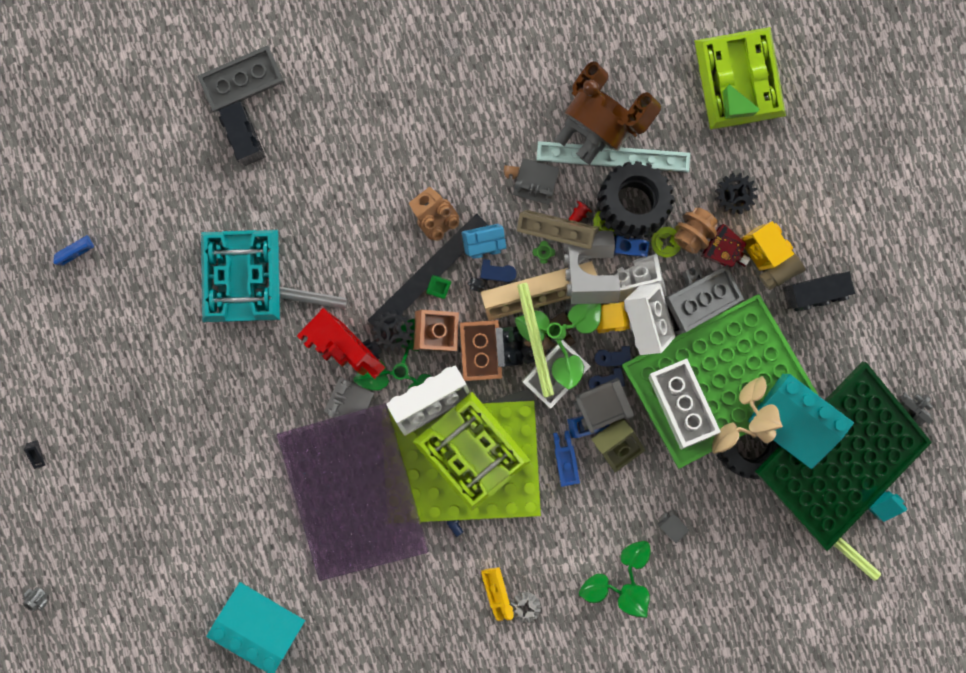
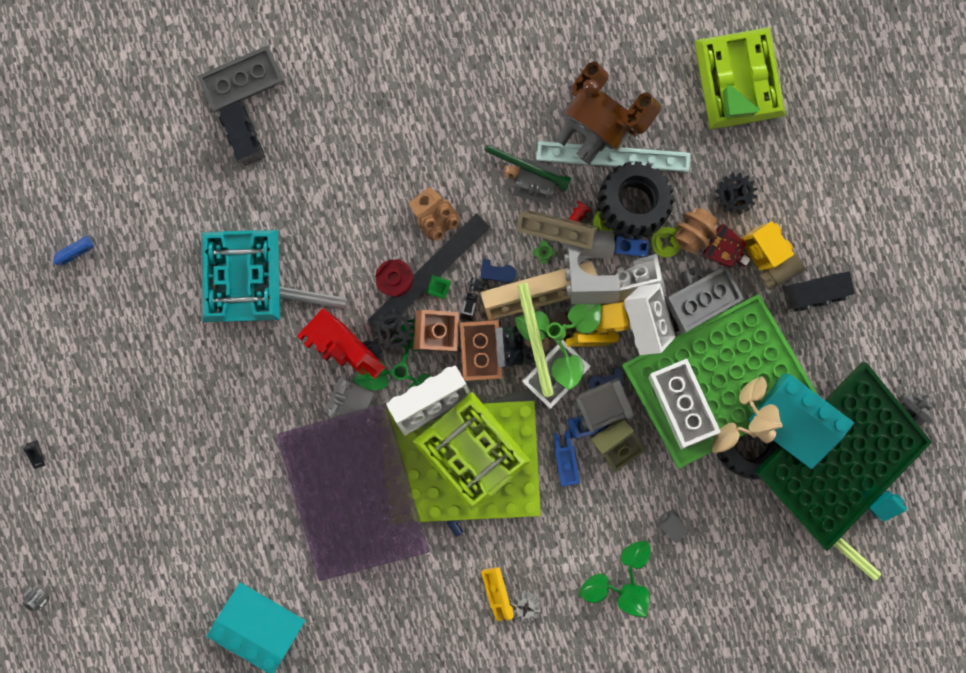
(394, 278): none -> dark red tile
(468, 307): none -> black piece
(484, 240): dark azure brick -> none
(561, 181): none -> dark green piece
(592, 339): none -> yellow hinge
(616, 358): dark blue leg -> none

